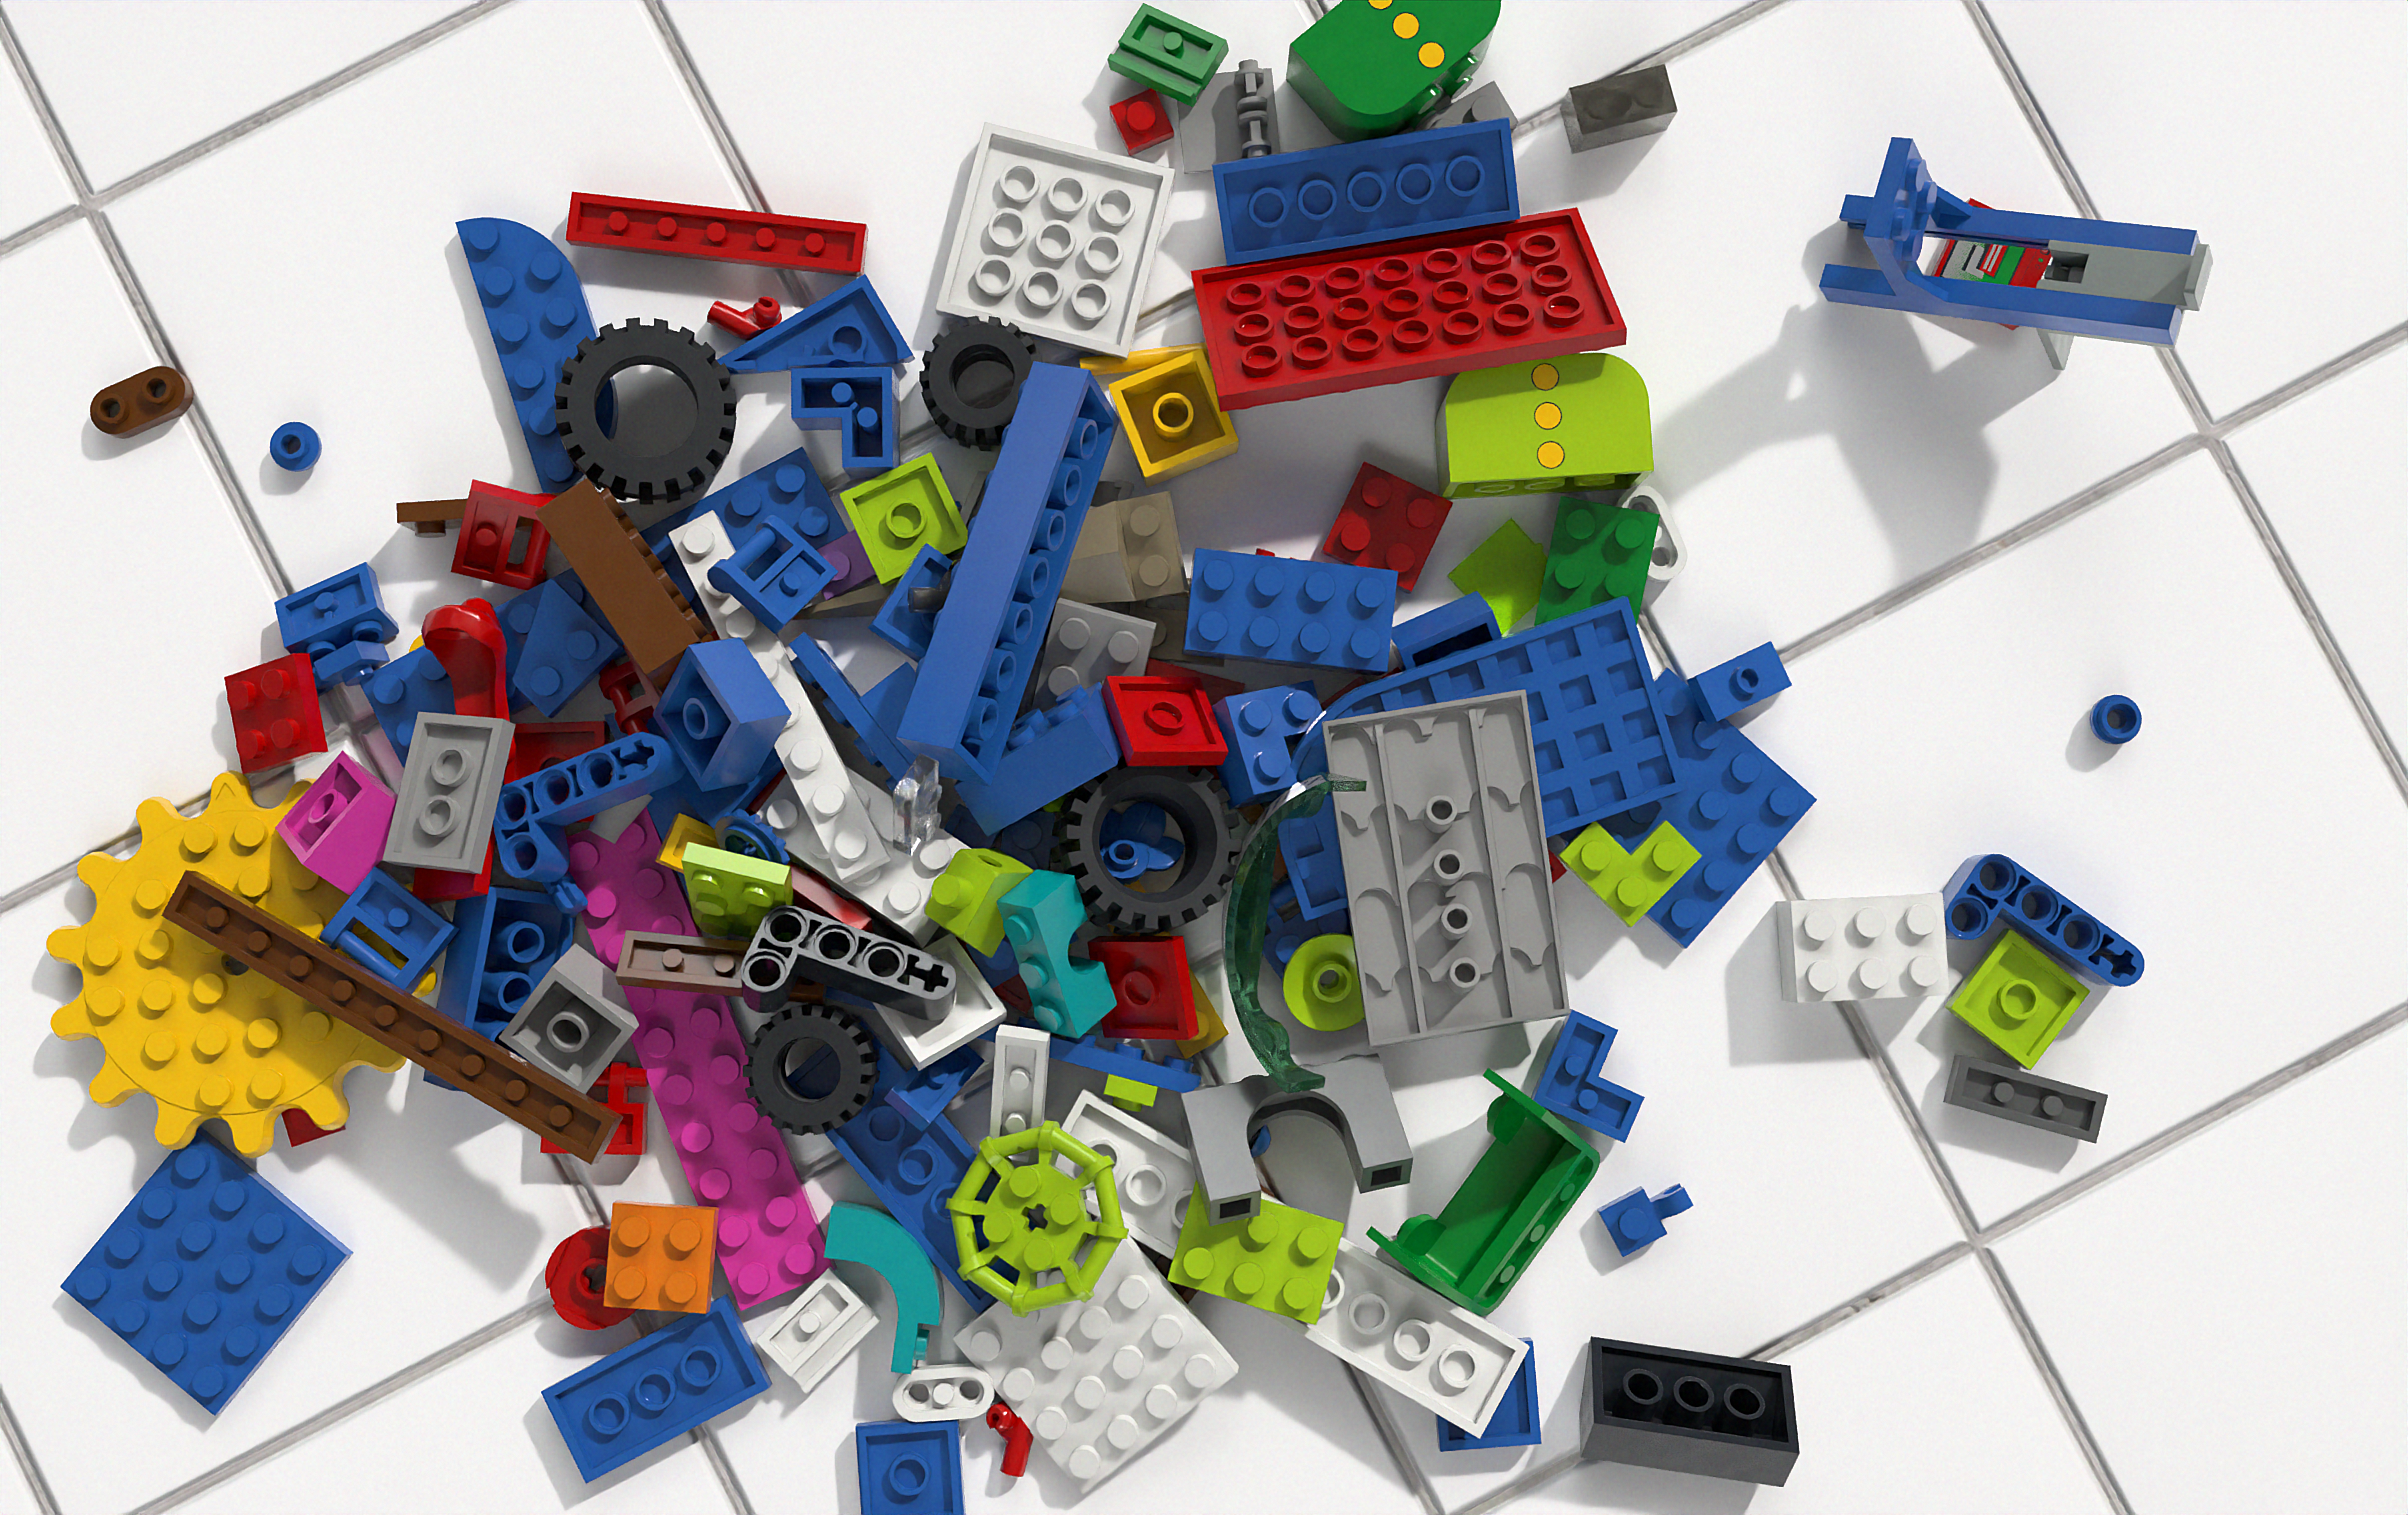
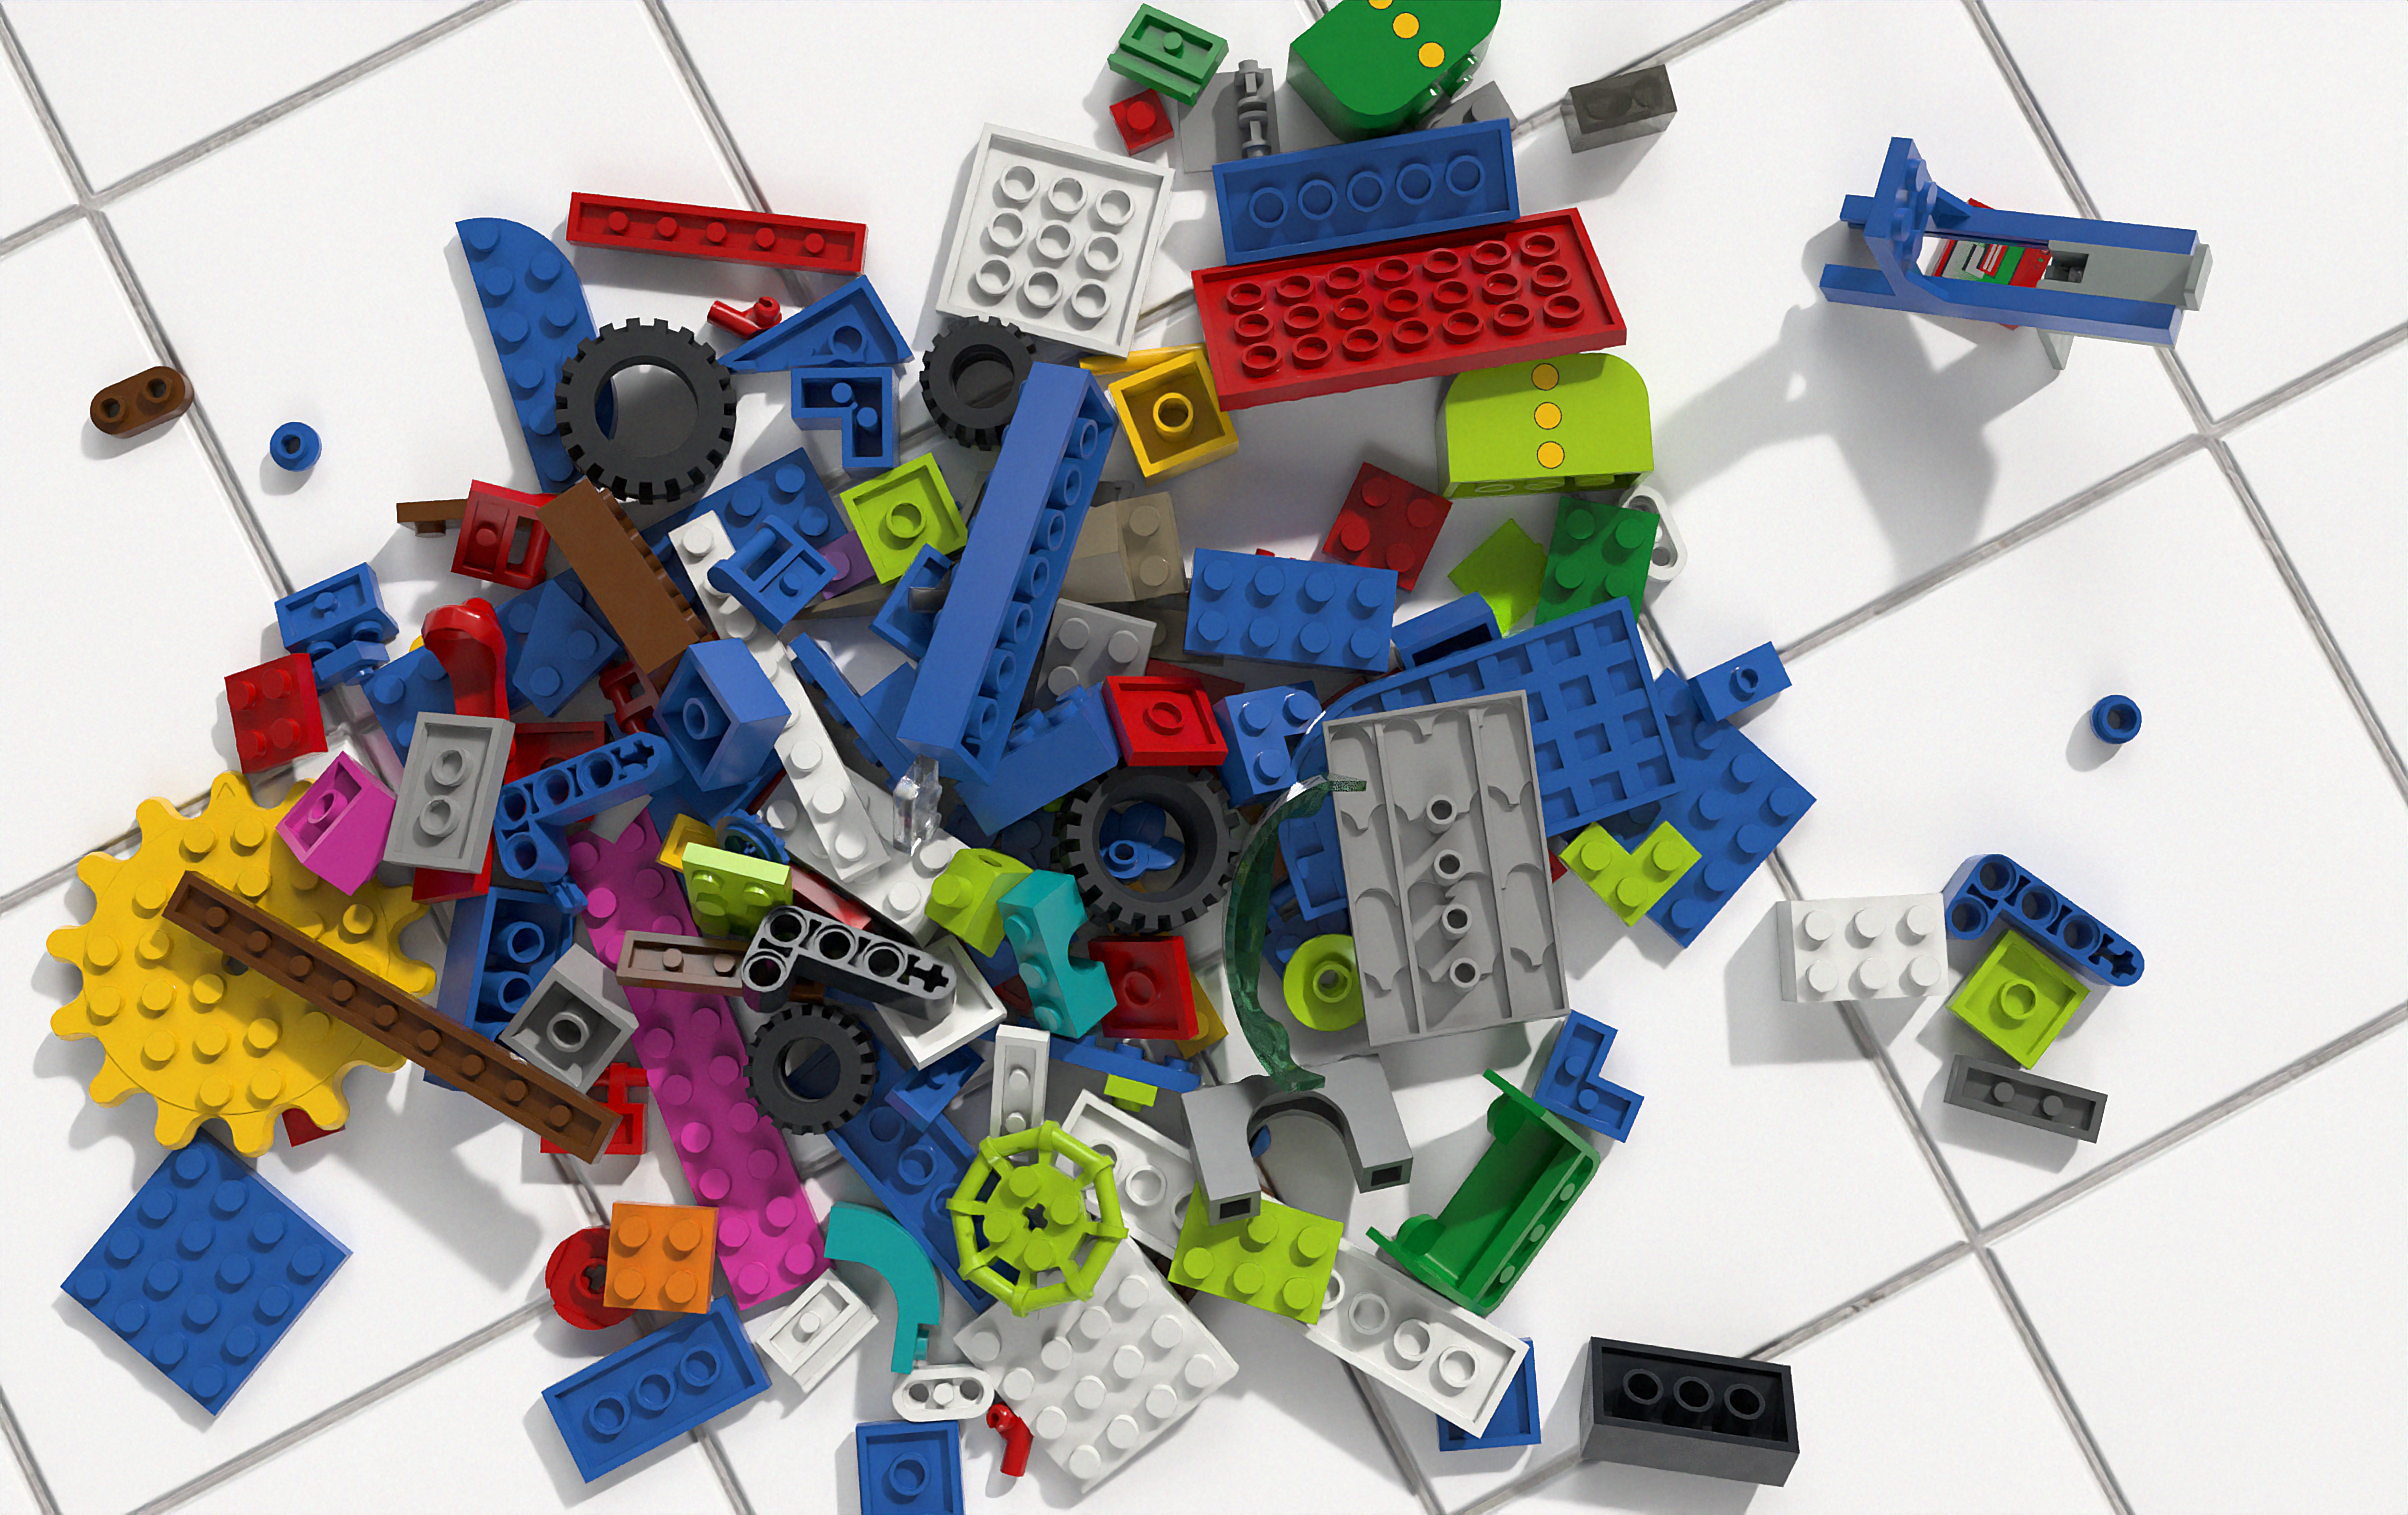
(398, 919): blue plate -> none
(1636, 1219): blue plate -> none

